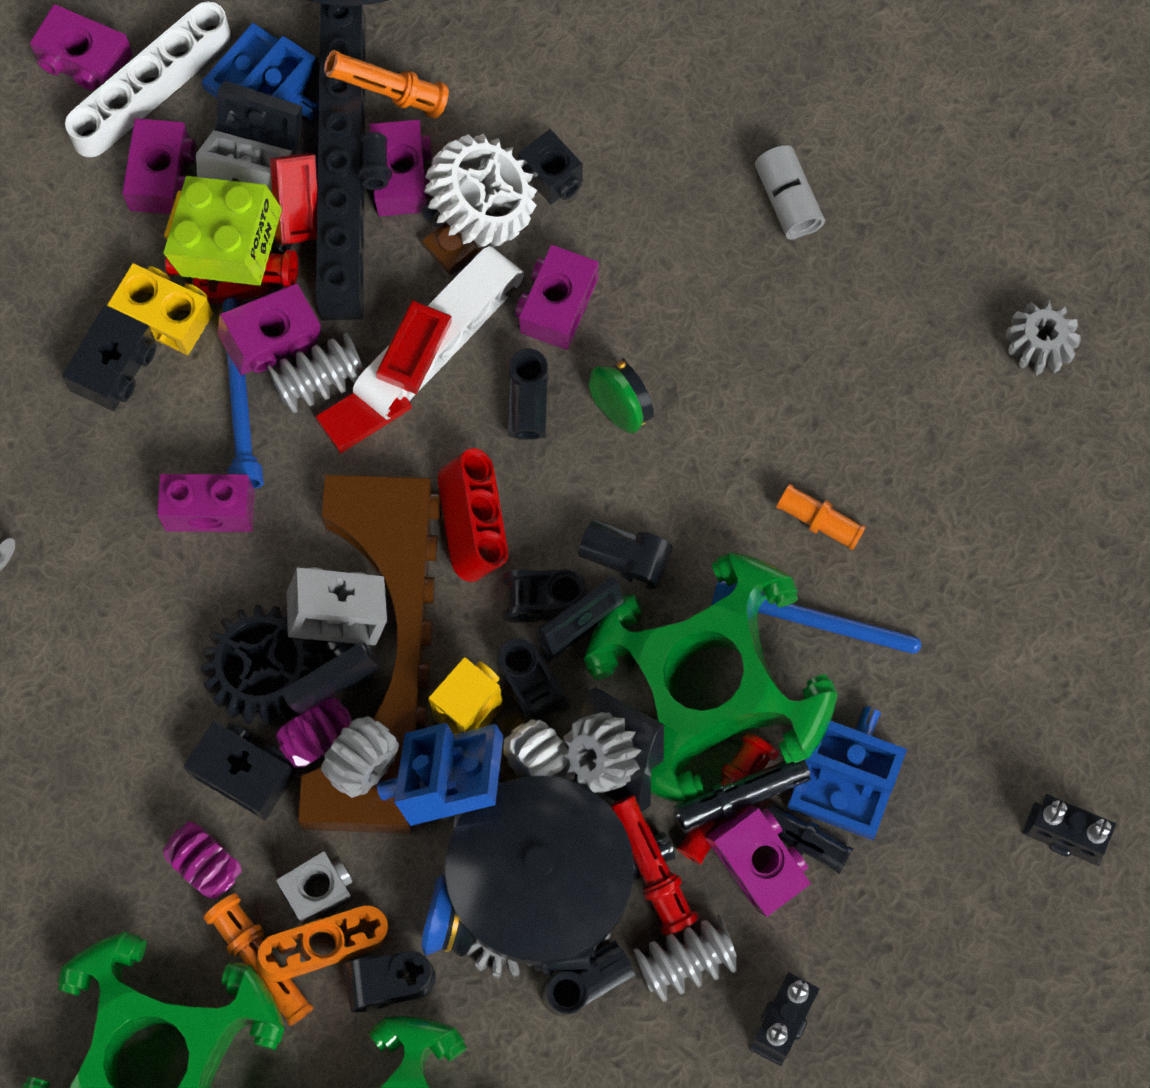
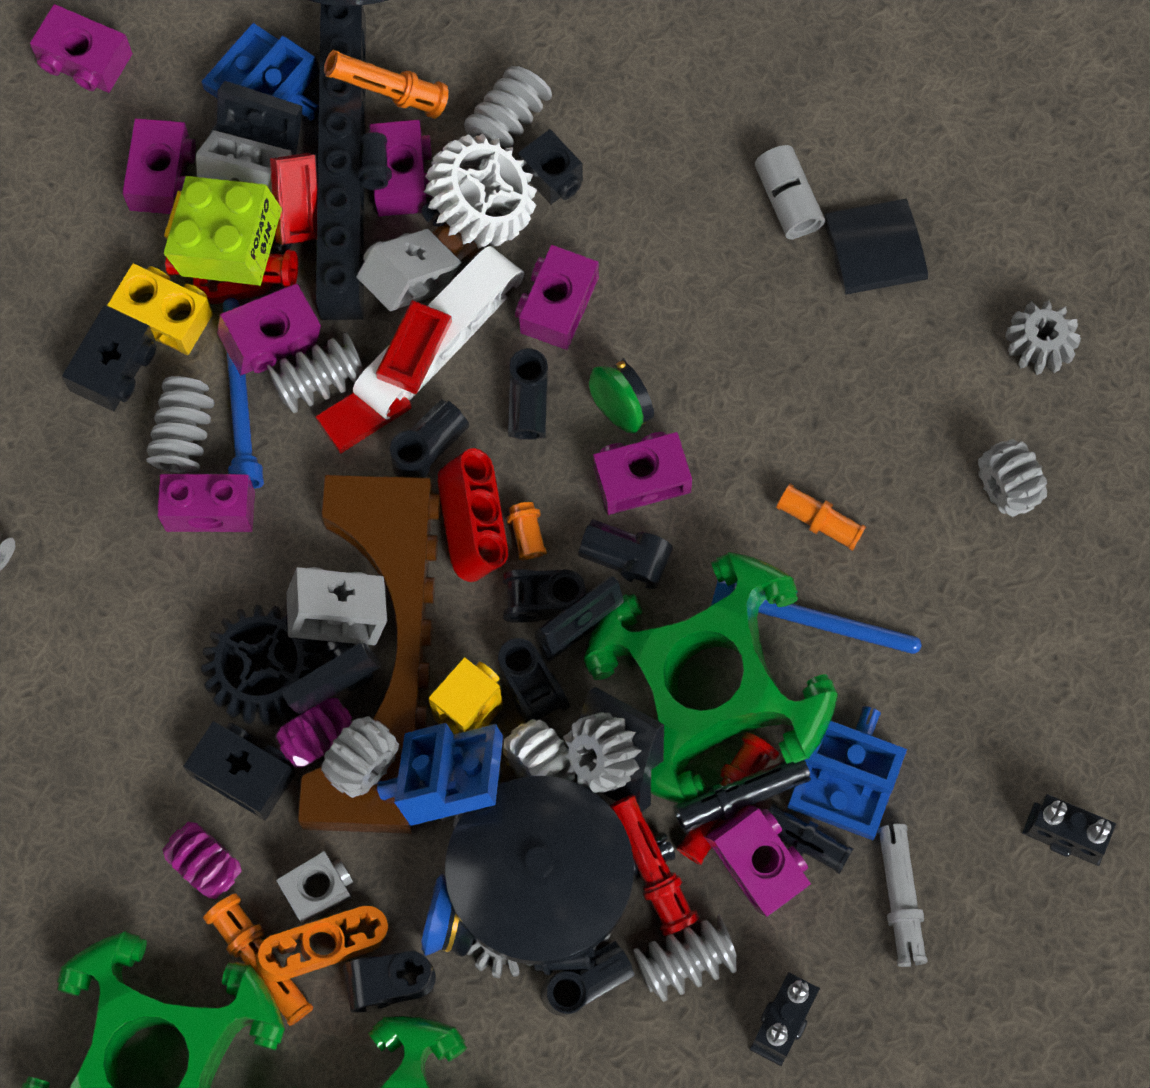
(154, 61): white beam -> none
(178, 425): none -> light grey piece
(408, 269): none -> light grey brick
(428, 438): none -> black piece
(508, 106): none -> light grey piece
(526, 530): none -> orange pin
(627, 491): none -> magenta brick
(876, 246): none -> black slope
(904, 914): none -> light grey pin
(1012, 477): none -> light grey gear

